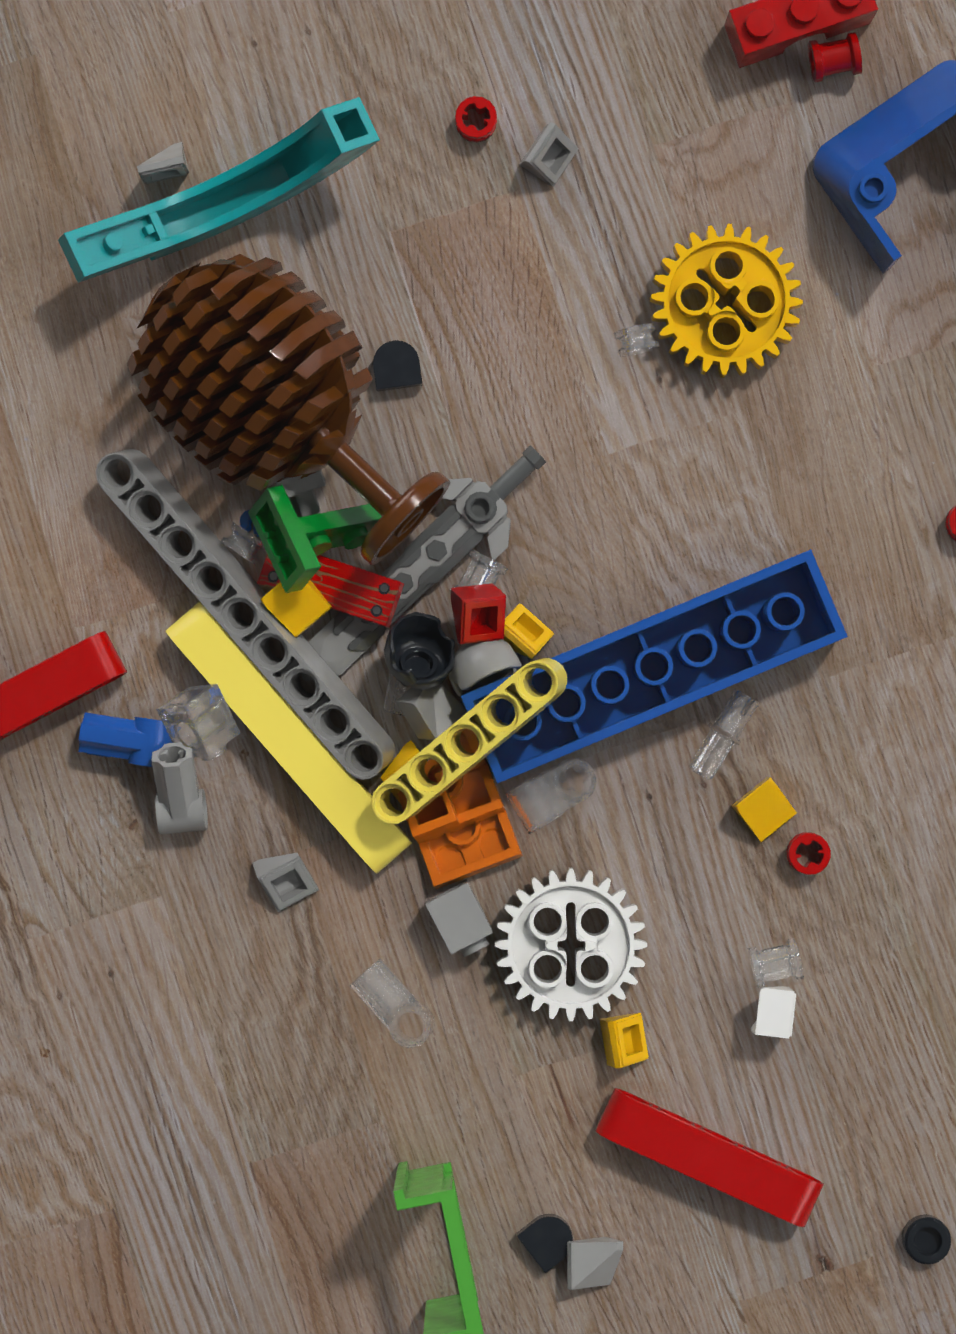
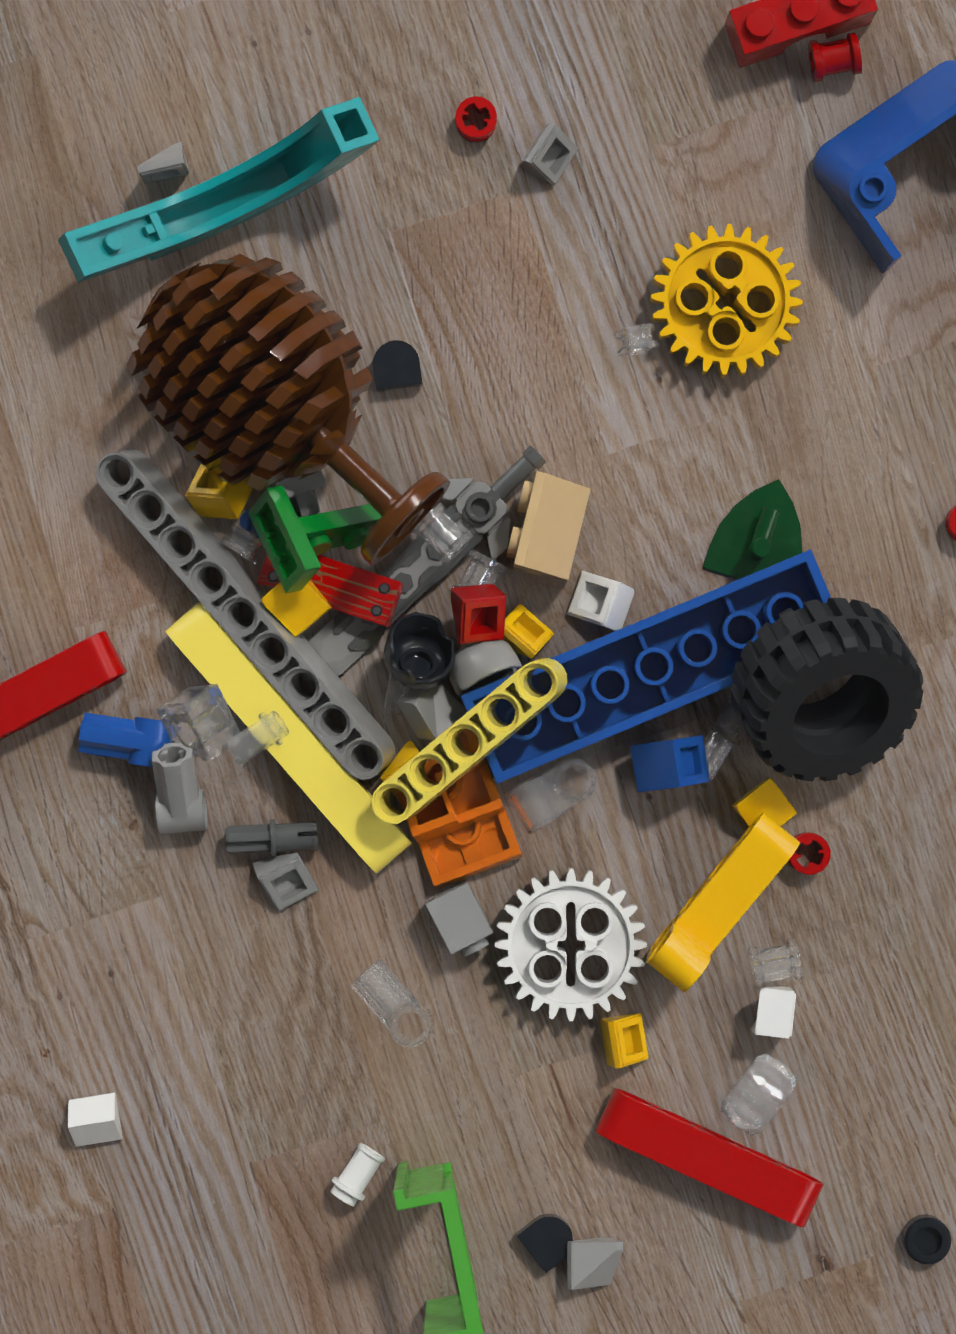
(94, 1119): none -> white slope
(215, 497): none -> yellow slope
(257, 737): none -> clear pin
(271, 837): none -> dark grey axle
(357, 1175): none -> white pin
(442, 534): none -> clear bush
(550, 527): none -> tan slope
(601, 601): none -> white slope
(670, 763): none -> blue brick
(720, 902): none -> yellow beam
(756, 533): none -> dark green shield
(758, 1094): none -> clear gear
(804, 653): none -> black tyre

